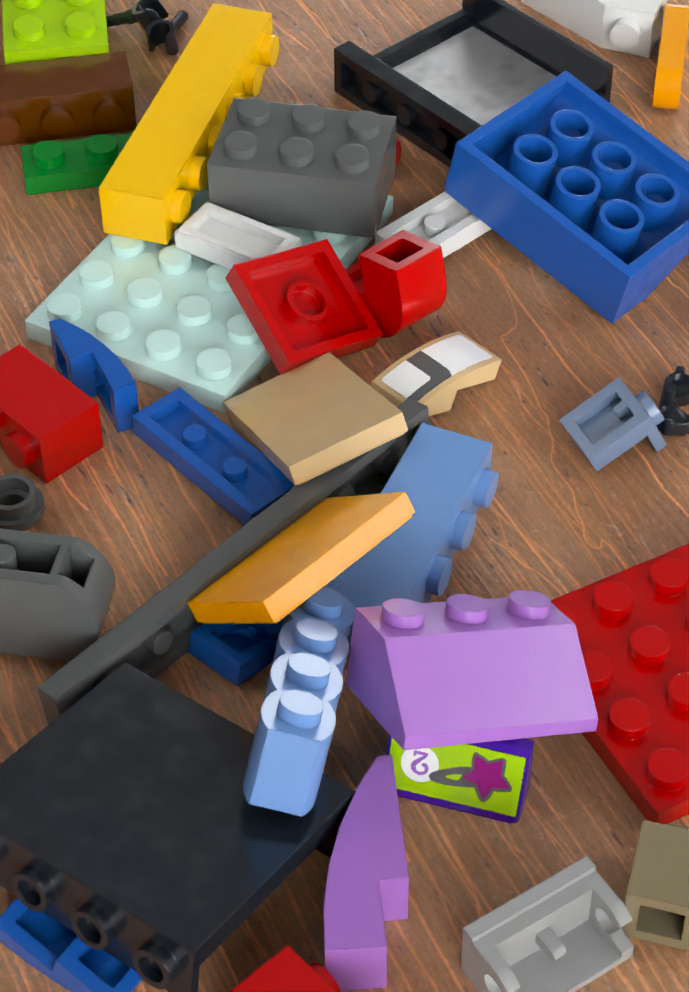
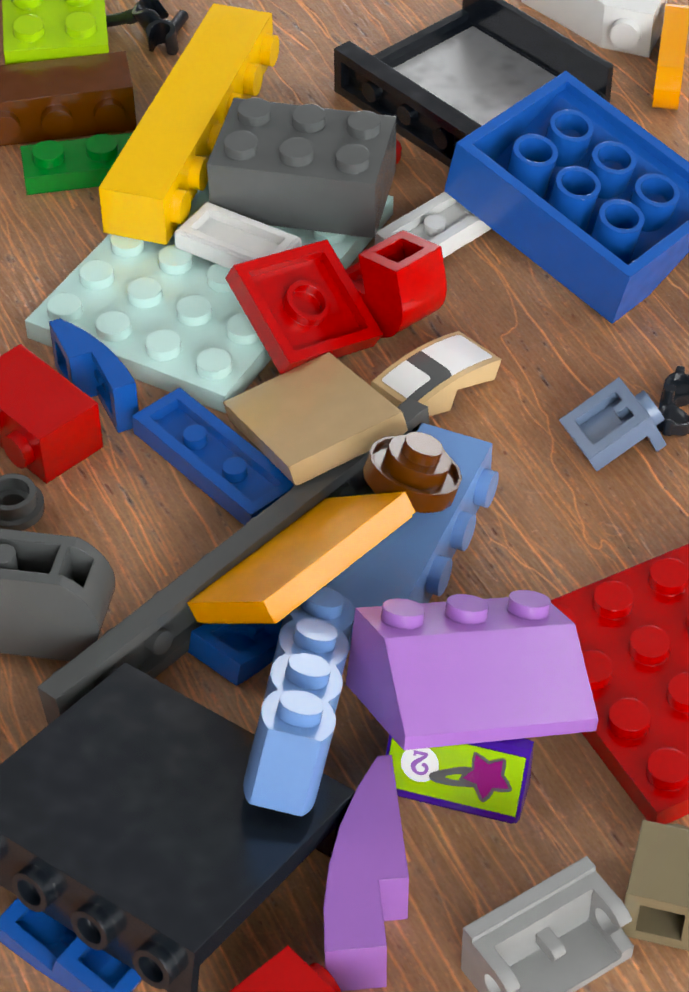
(414, 466): none -> reddish brown plate

